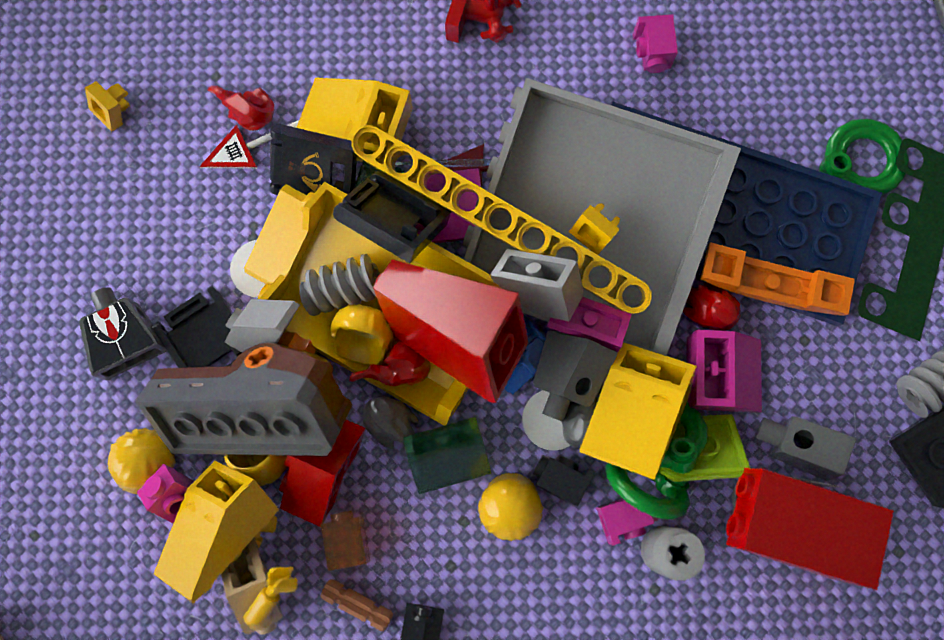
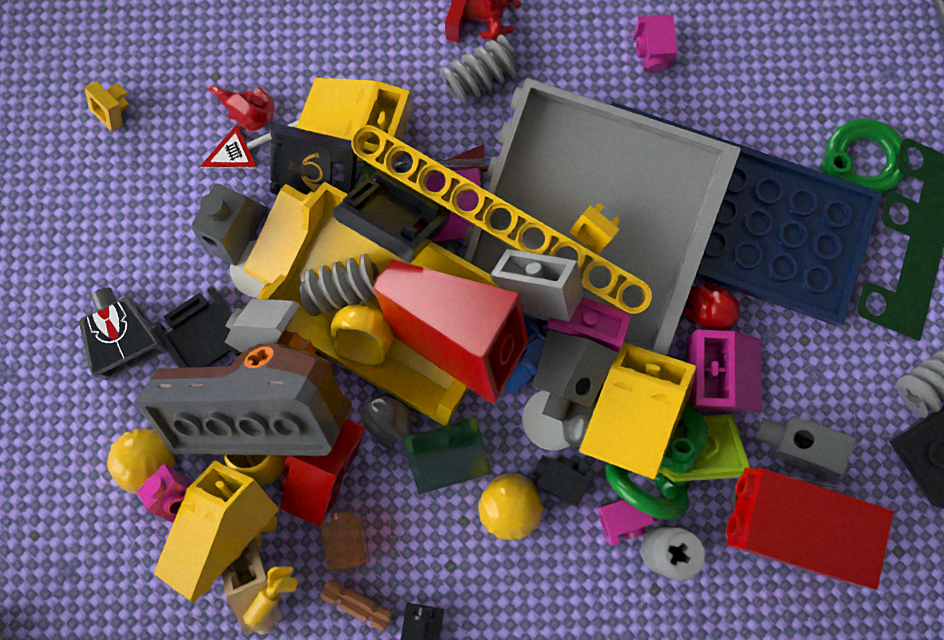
(227, 223): none -> dark grey torso
(403, 367): red piece -> none
(480, 69): none -> light grey piece
(776, 283): orange slope -> none

